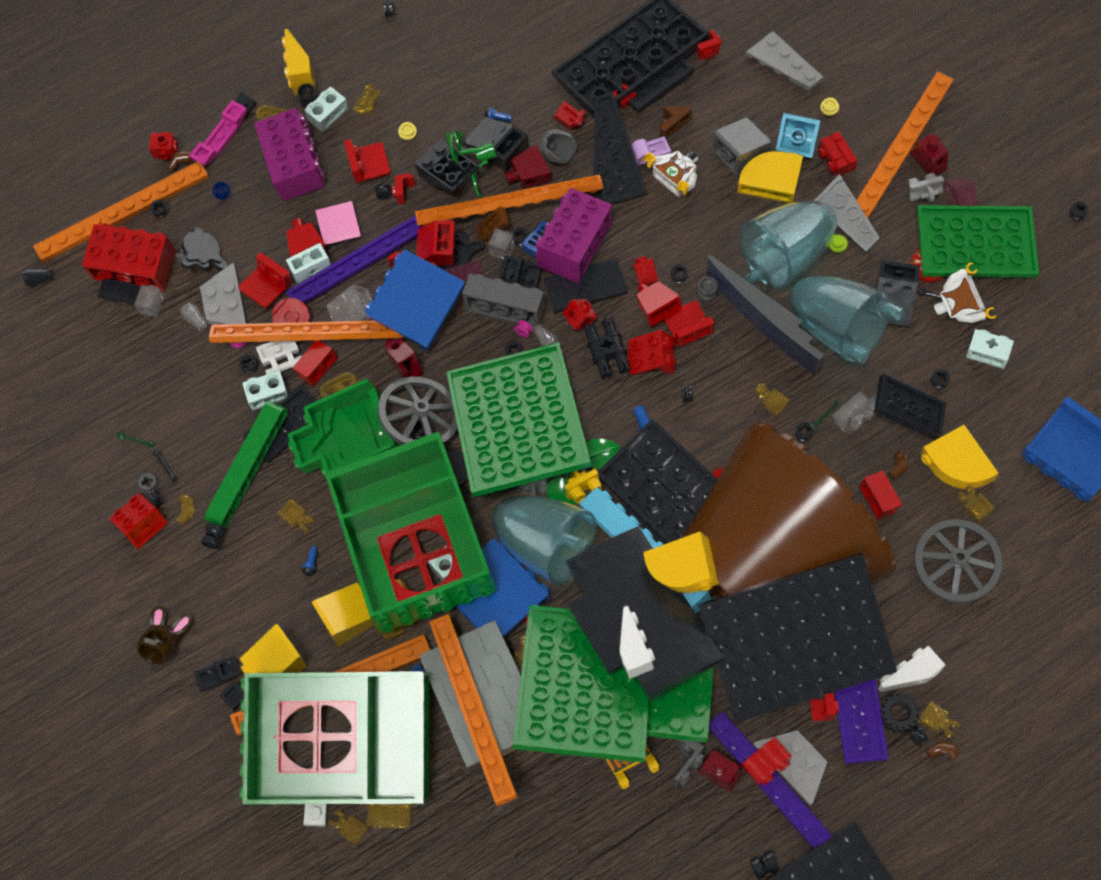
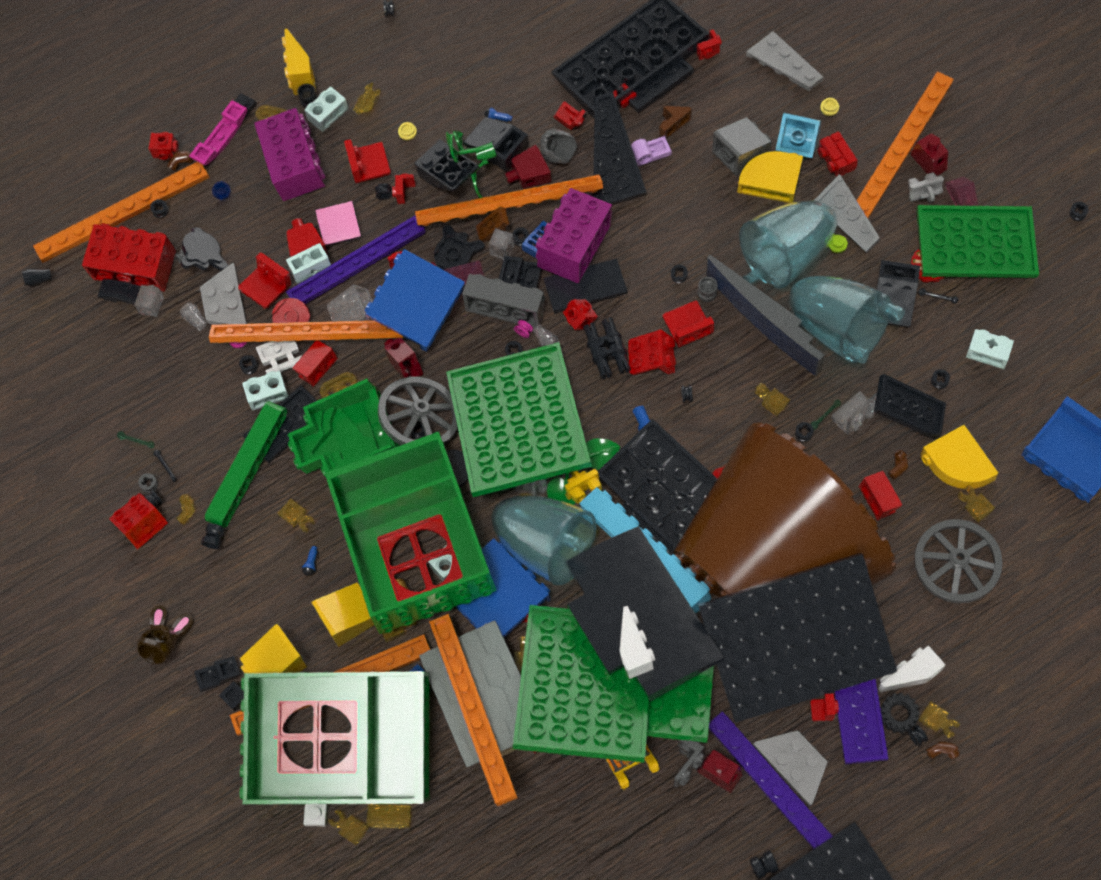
(437, 242): red slope -> none
(645, 270): red bracket -> none
(657, 302): torso -> none
(674, 170): torso -> none
(683, 564): yellow brick -> none
(767, 761): red brick -> none
(962, 298): torso -> none

